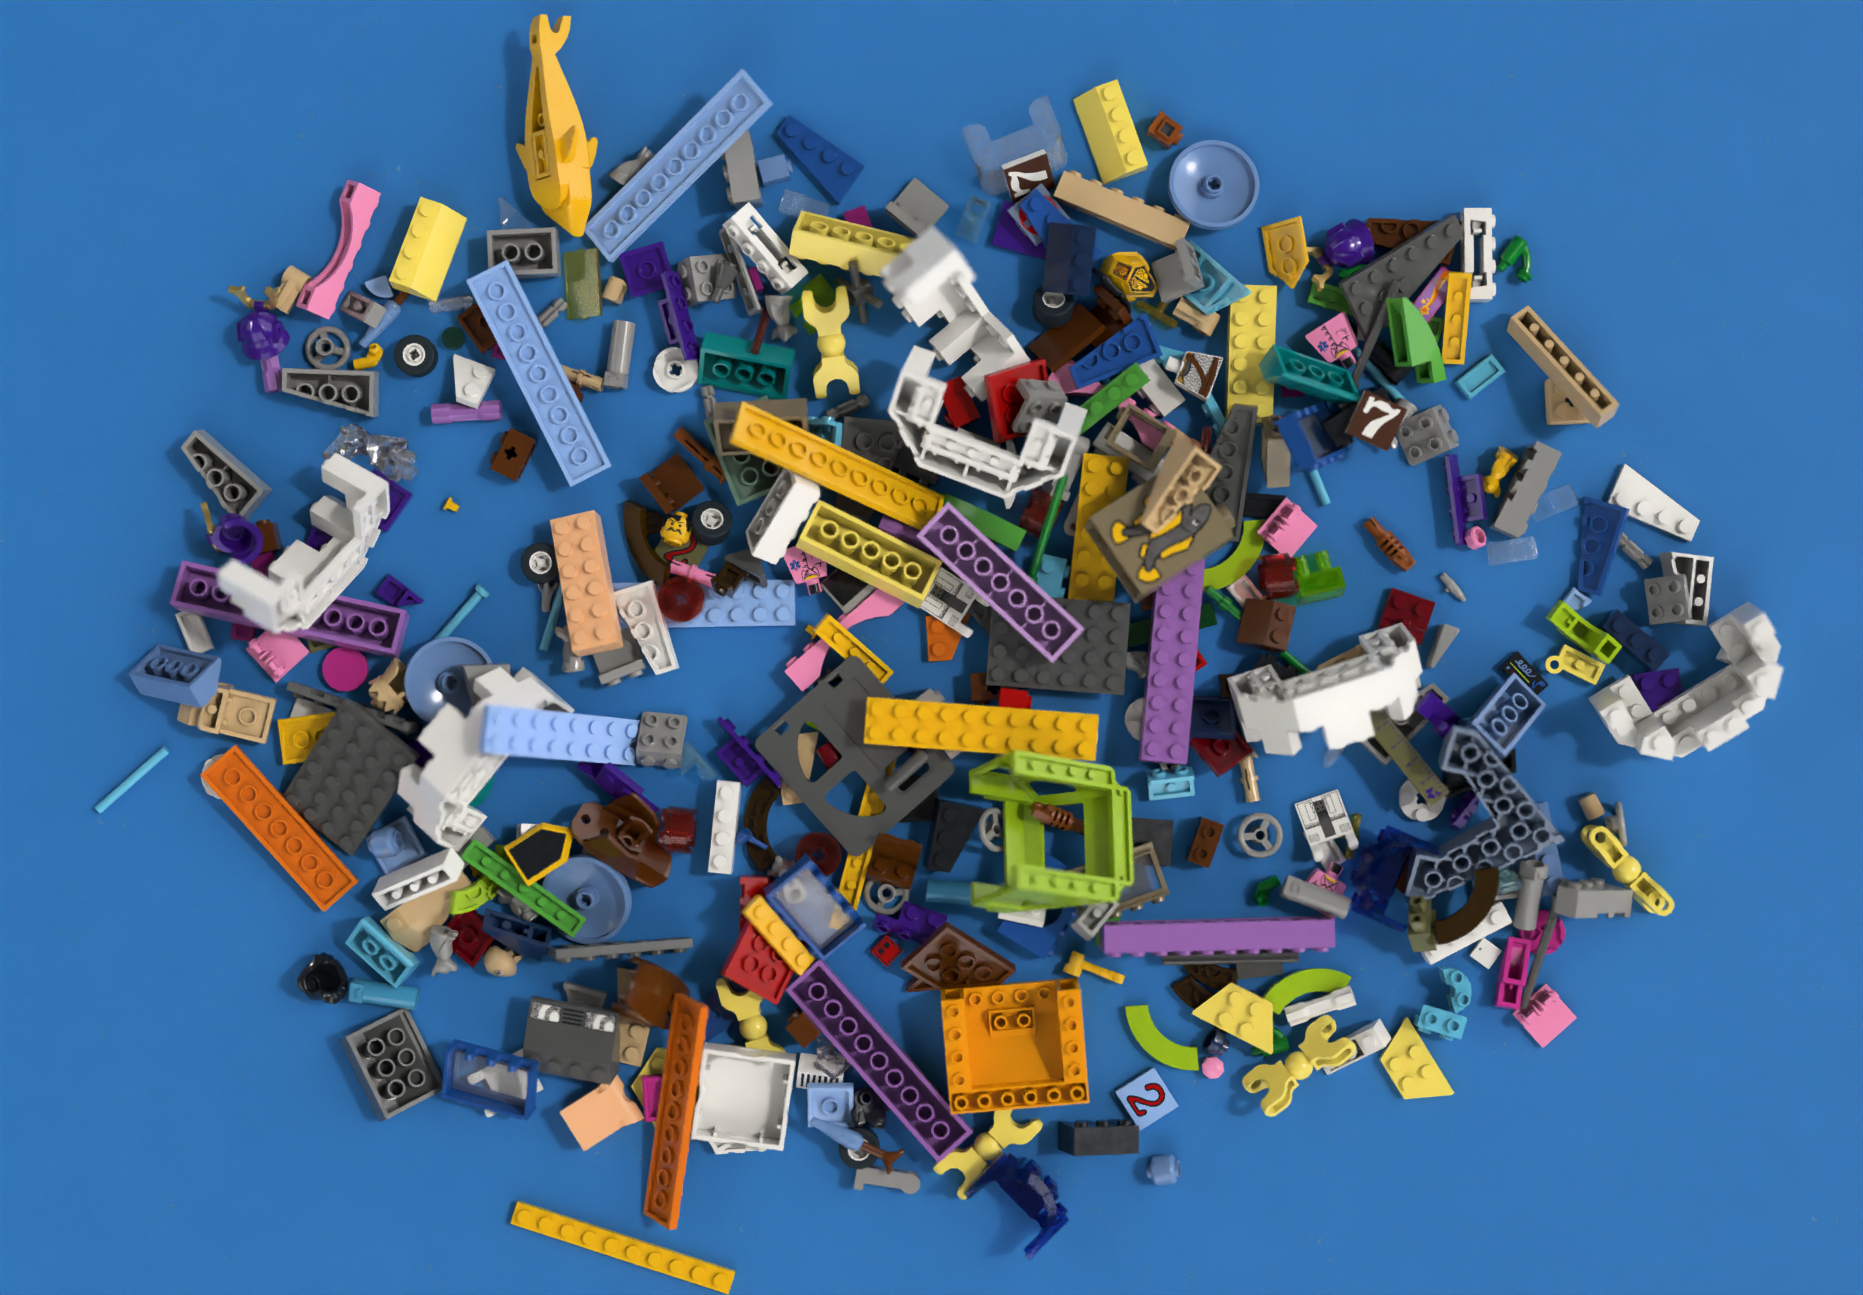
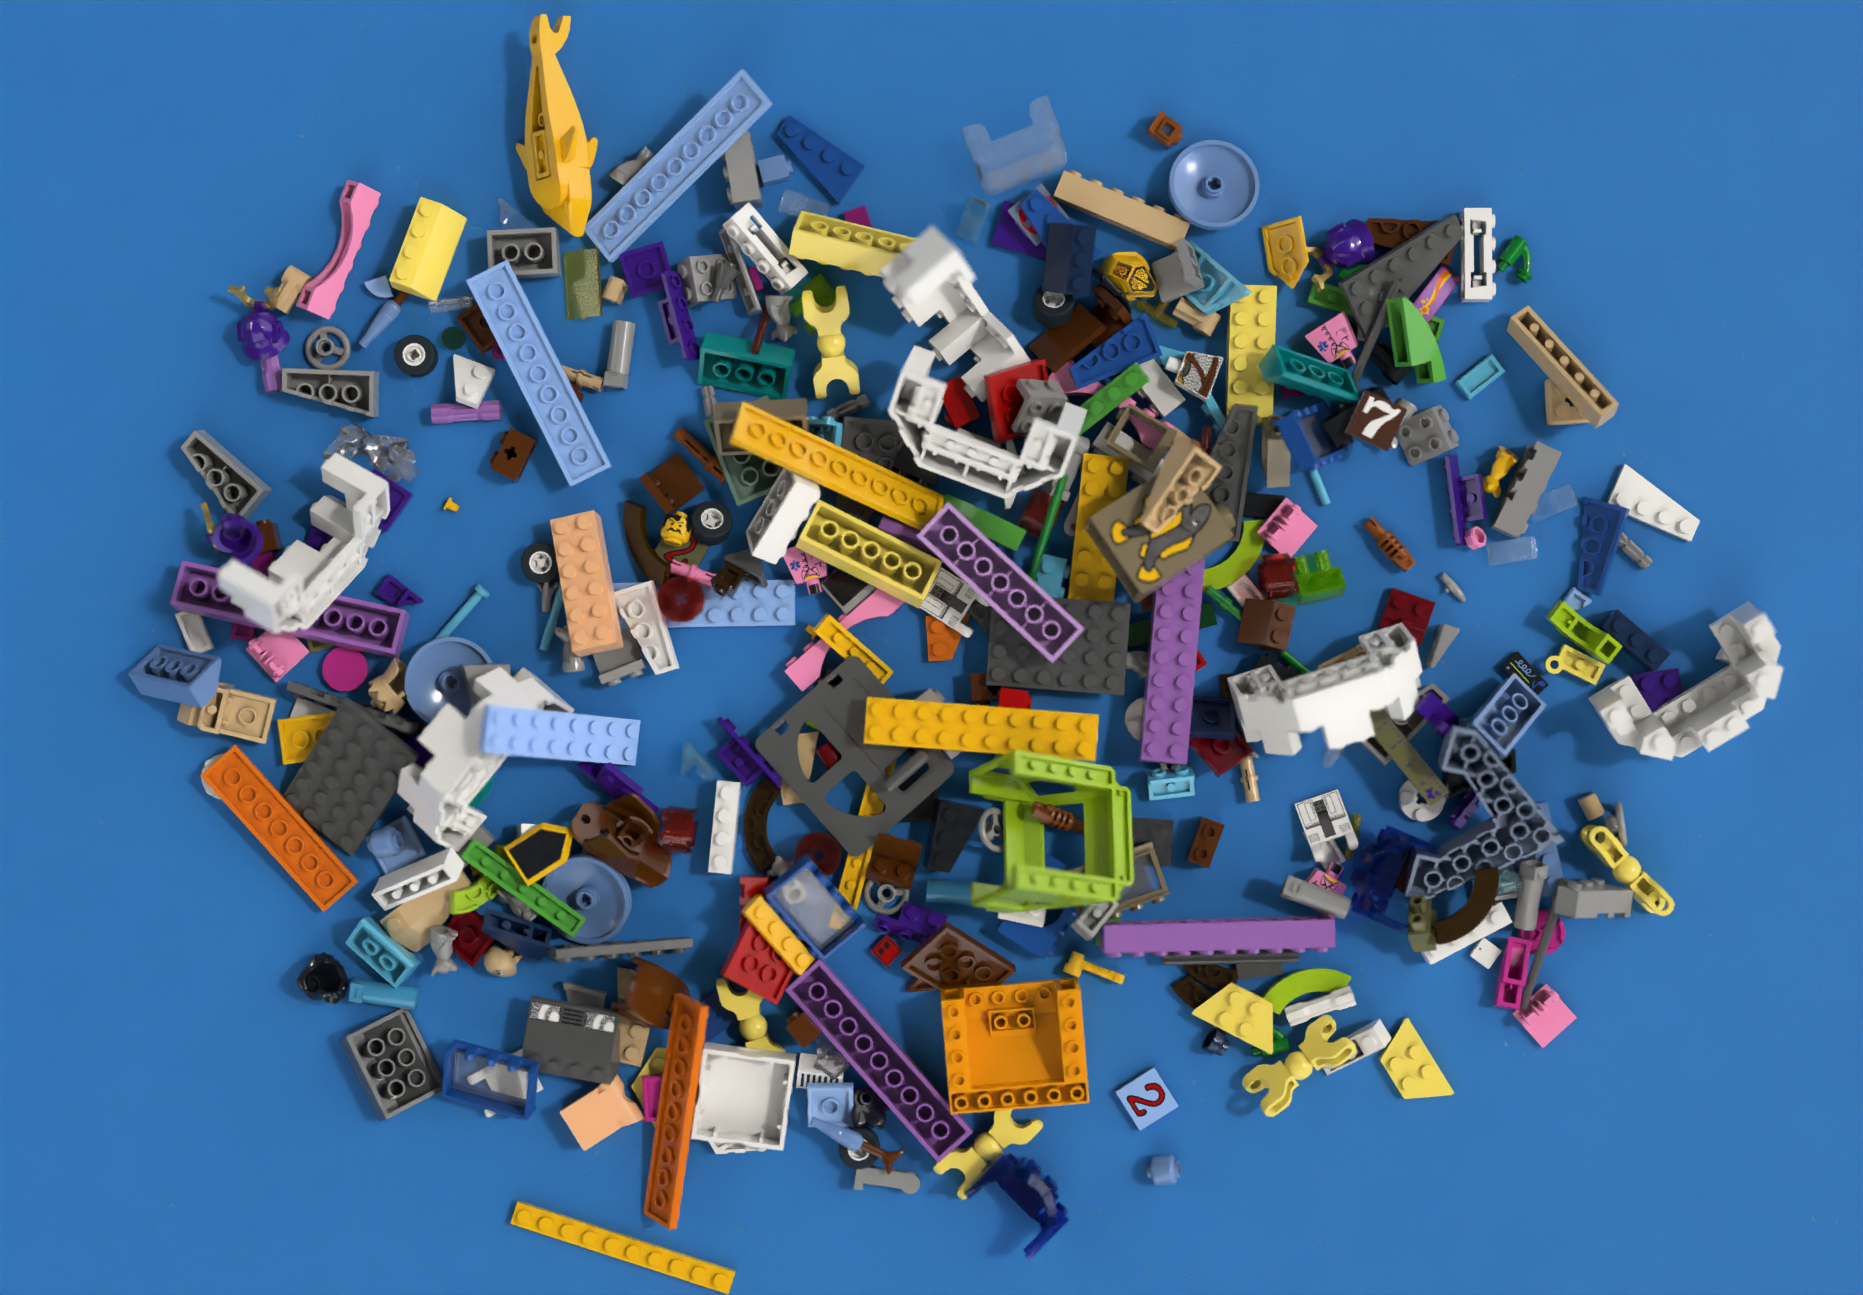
(132, 779): medium azure bar -> none
(363, 309): light grey slope -> none
(372, 358): yellow arm -> none
(551, 312): light grey axle -> none
(653, 522): dark brown tile -> none
(661, 740): light grey bracket -> none
(674, 383): white plate -> none
(746, 835): blue hand -> none
(859, 292): dark grey bar -> none
(916, 208): light grey bracket -> none
(1027, 173): tile -> none
(1098, 1137): black wedge -> none
(1110, 132): light yellow slope -> none
(1156, 1044): lime tile -> none
(1212, 1067): bright pink tile -> none
(1263, 889): green arm -> none
(1267, 818): light grey piece -> none
(1378, 376): medium azure bar -> none
(1440, 1021): medium azure bracket -> none
(1456, 317): yellow plate -> none
(1460, 991): medium azure cylinder -> none
(1667, 599): light grey bracket -> none
(1699, 578): light grey wedge -> none

